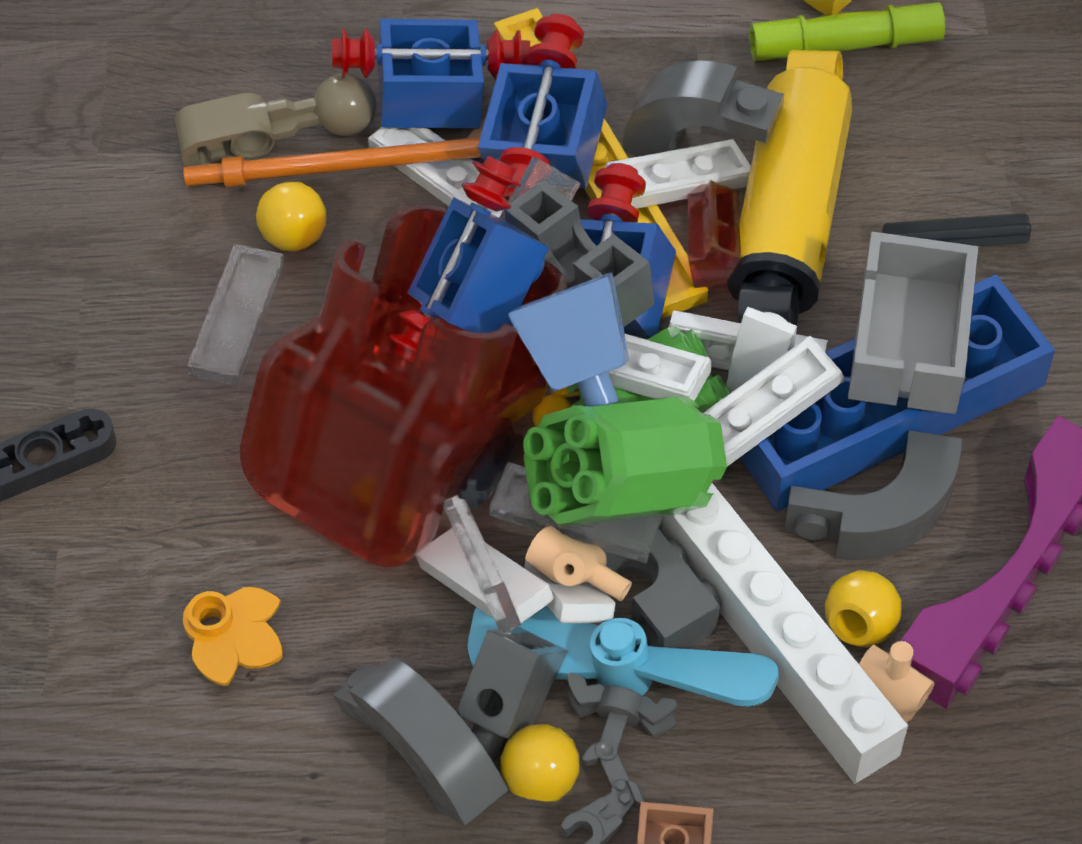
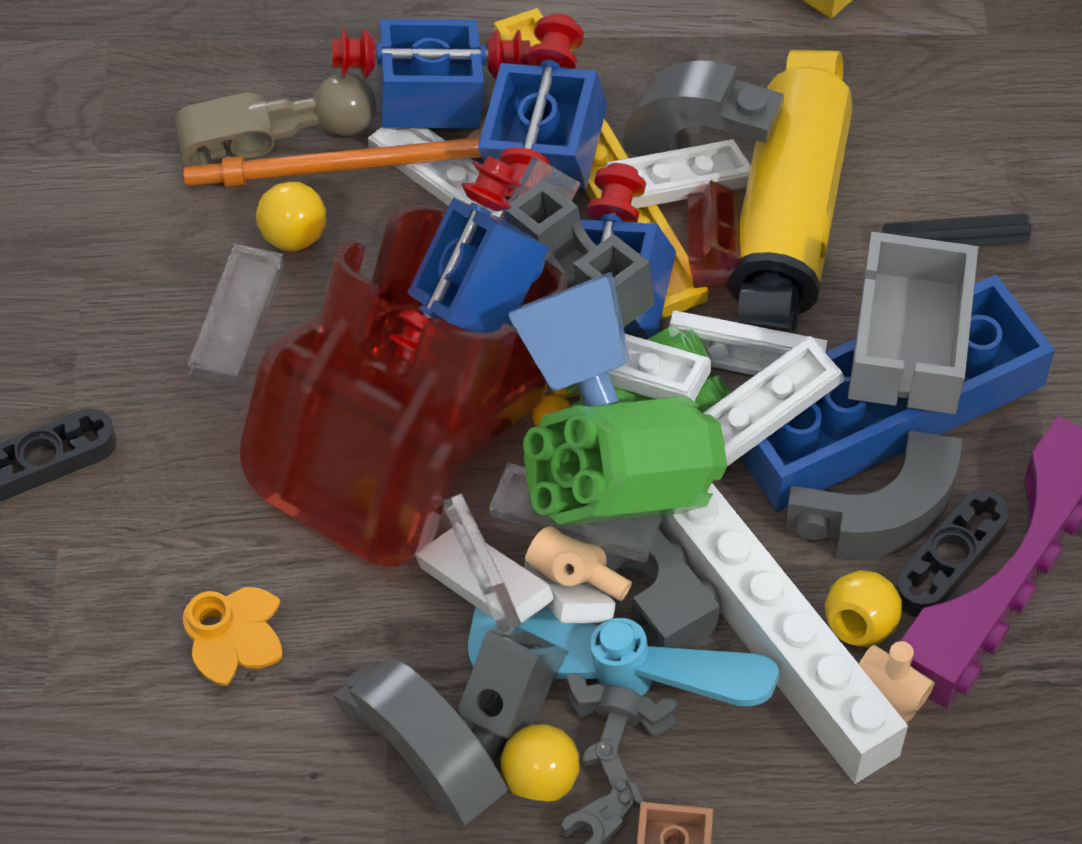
(489, 468): black axle -> none
(758, 344): white slope -> none
(848, 31): lime piece -> none
(952, 530): none -> black beam

